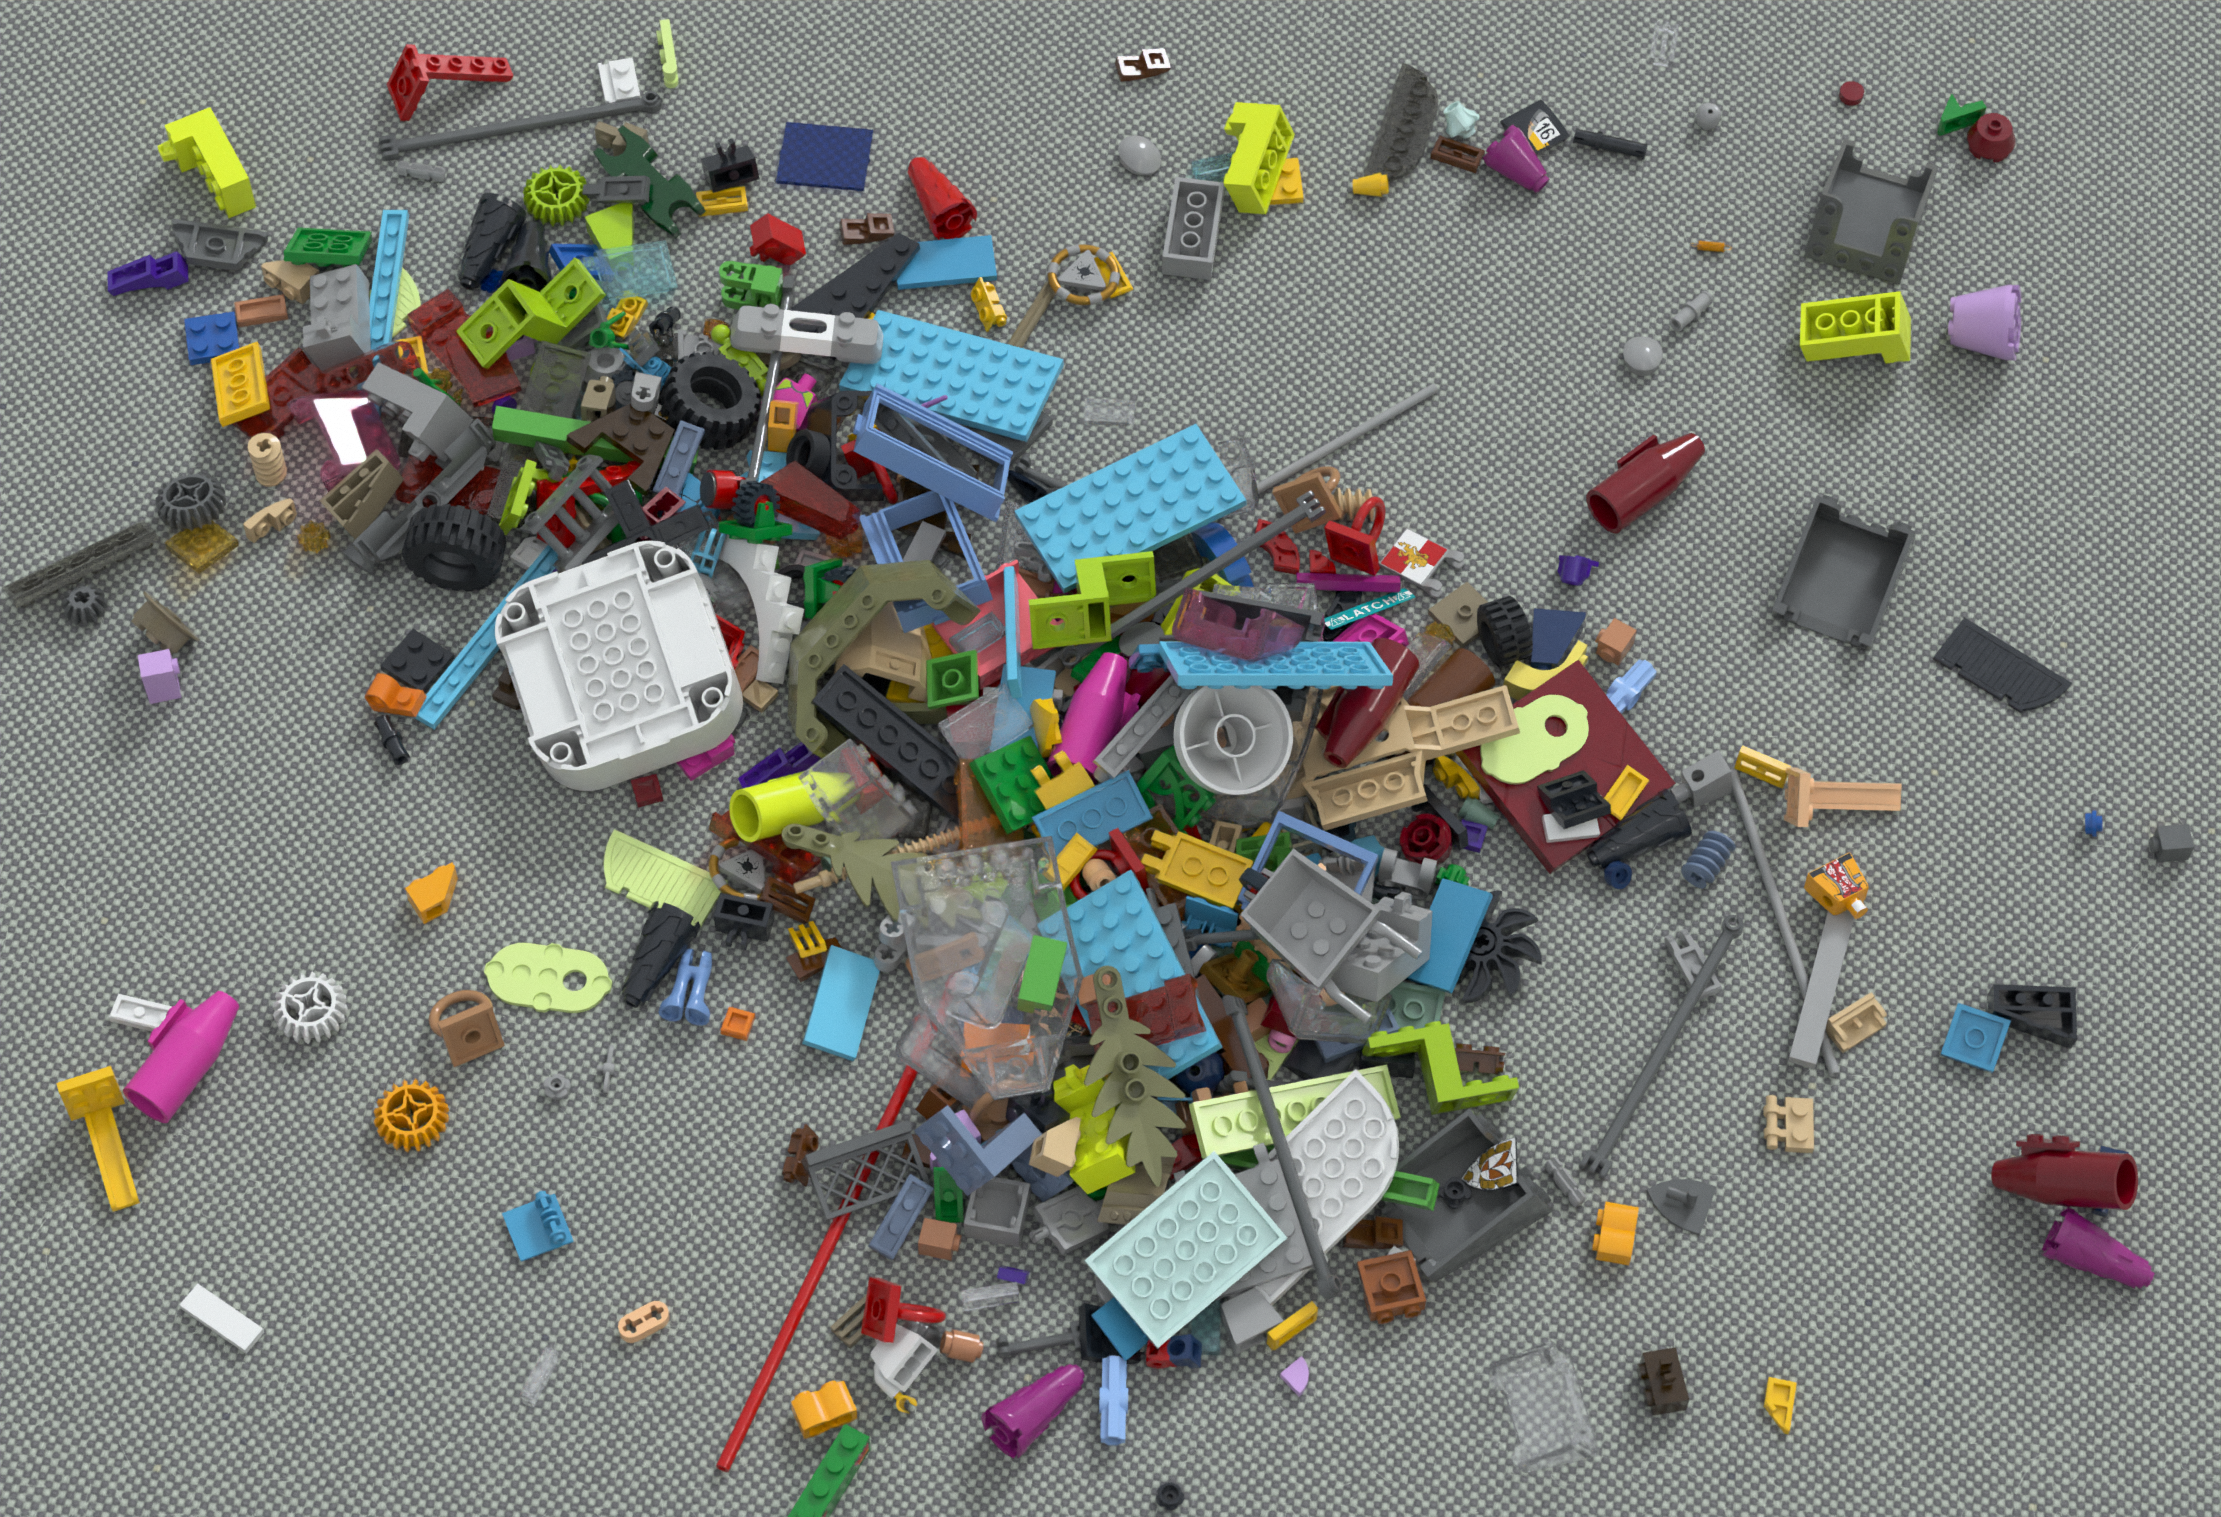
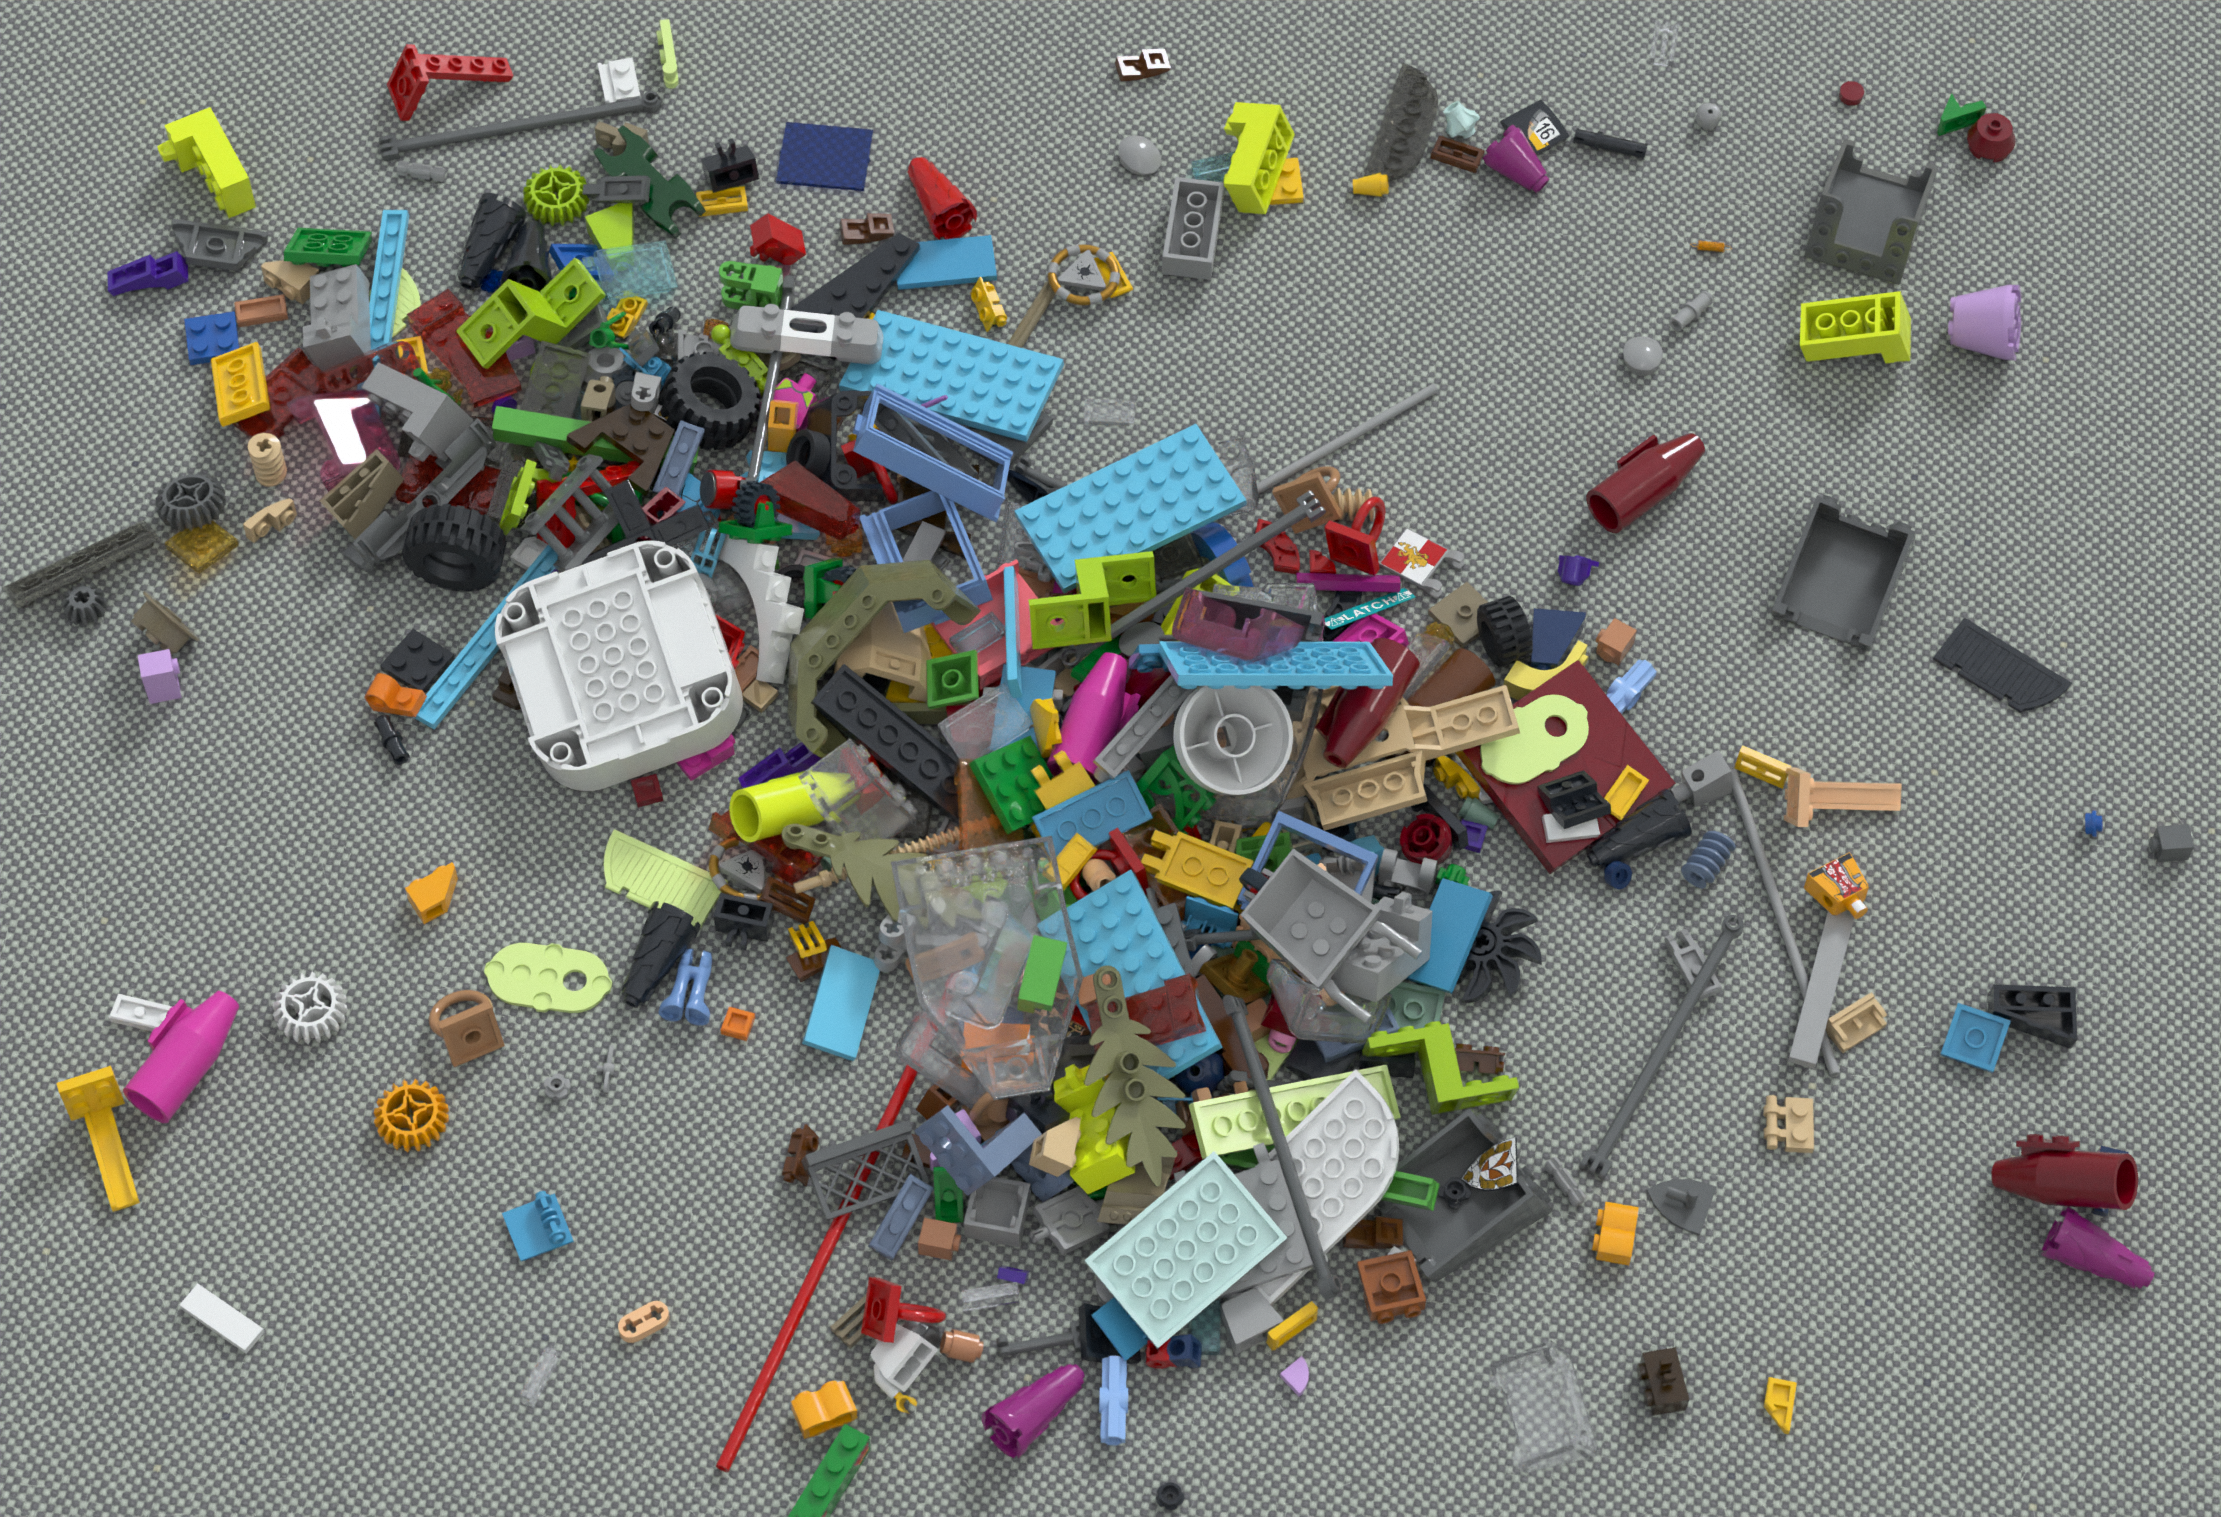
(313, 536): clear yellow gear -> none

